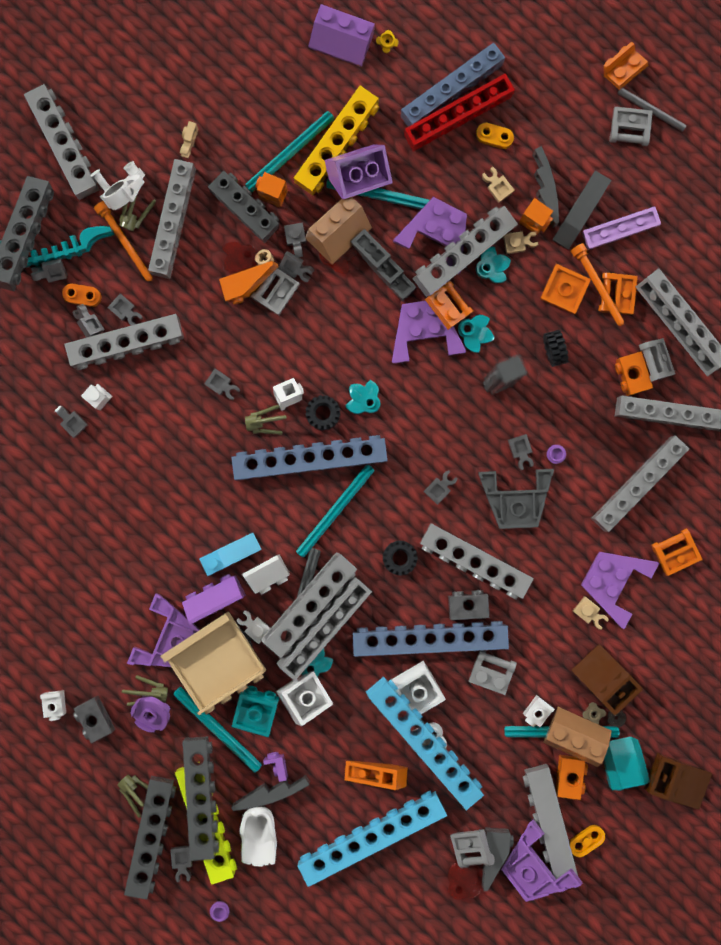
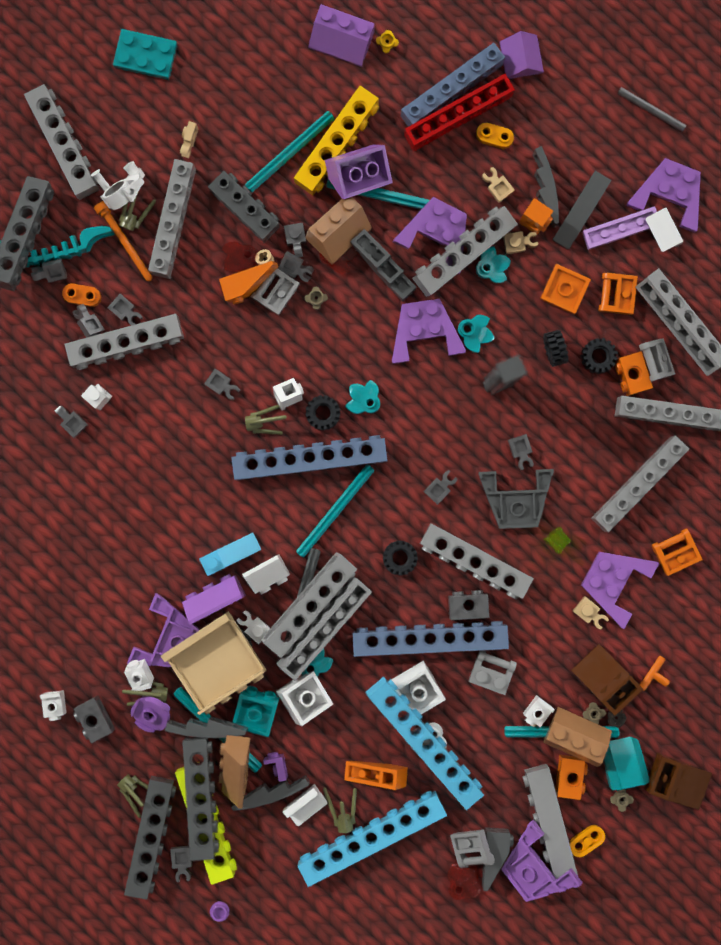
(139, 675): none -> white brick
(145, 54): none -> teal plate
(213, 729): none -> dark grey slope
(235, 768): none -> medium nougat slope
(258, 837): white hair -> none
(271, 189): orange brick -> none
(305, 805): none -> white panel
(321, 297): none -> dark tan plate
(344, 821): none -> olive plant
(445, 308): orange plate -> none
(521, 55): none -> medium lavender slope
(556, 454): medium lavender plate -> none
(557, 540): none -> clear neon green panel
(580, 253): orange piece -> none
(607, 348): none -> black tyre
(615, 799): none -> dark tan plate
(624, 66): orange bracket -> none
(633, 120): light grey plate -> none
(653, 674): none -> orange piece
(664, 230): none -> white panel
(674, 184): none -> medium lavender wing

